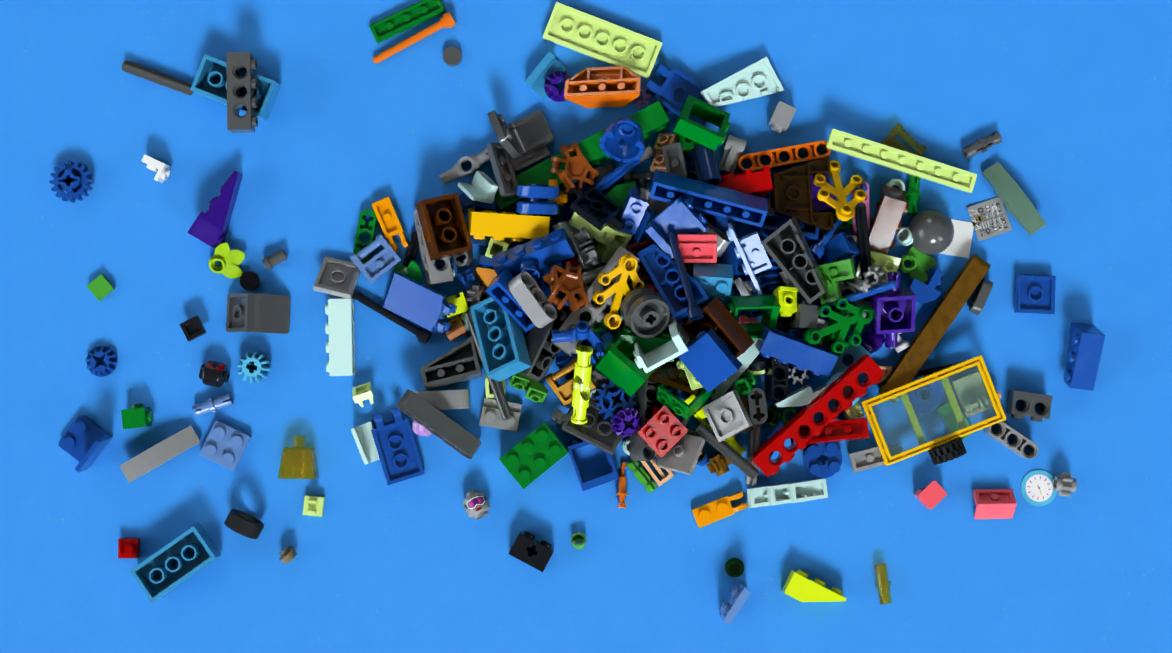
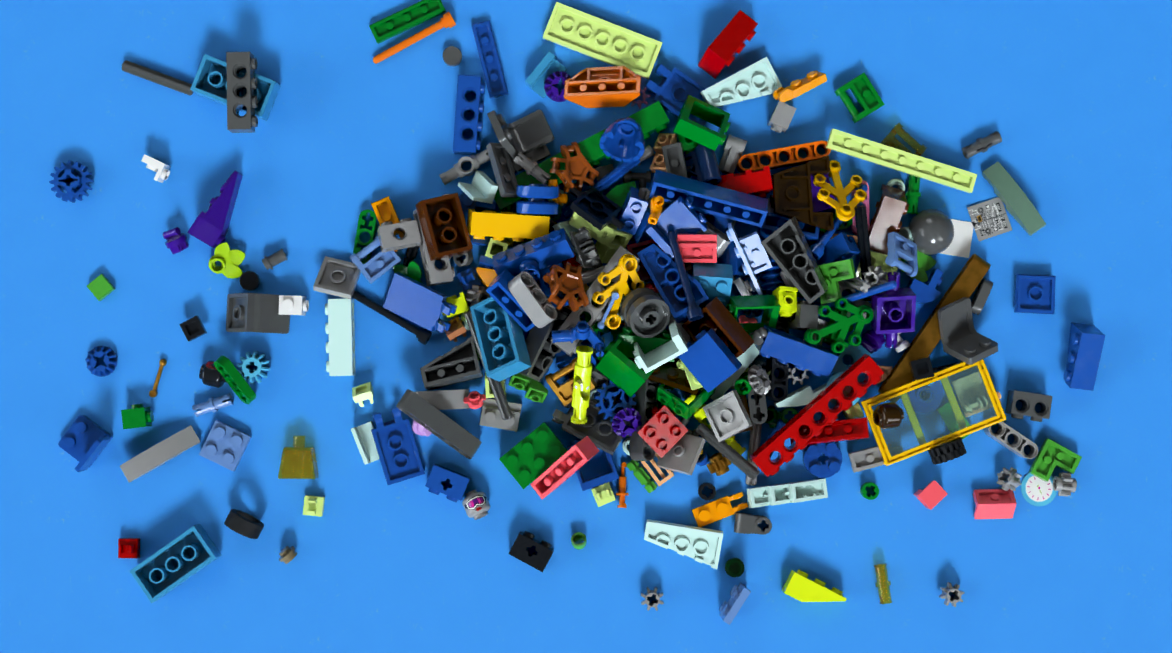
(153, 393): none -> pearl gold hinge
(175, 240): none -> dark purple piece
(234, 379): none -> green beam
(293, 305): none -> white bracket
(390, 243): none -> light grey brick
(459, 483): none -> blue brick
(466, 85): none -> blue brick
(474, 400): none -> coral plate
(489, 59): none -> blue tile
(532, 168): none -> light grey pin
(564, 467): none -> coral brick
(603, 494): none -> yellowish green tile
(615, 296): none -> medium blue hinge
(654, 603): none -> light grey gear
(655, 209): none -> light orange arm
(692, 541): none -> light aqua wing
(703, 496): none -> black bush
(727, 44): none -> red wedge
(747, 524): none -> dark grey piece
(758, 336): none -> dark grey arm
(759, 379): none -> light grey gear
(800, 86): none -> light orange hinge
(865, 95): none -> green plate
(875, 489): none -> green bush
(888, 415): none -> dark brown head
(904, 248): none -> medium blue plate
(921, 369): none -> black tile
(945, 594): none -> light grey gear
(959, 334): none -> dark grey piece
(1009, 479): none -> light grey gear
(1053, 455): none -> bright green plate

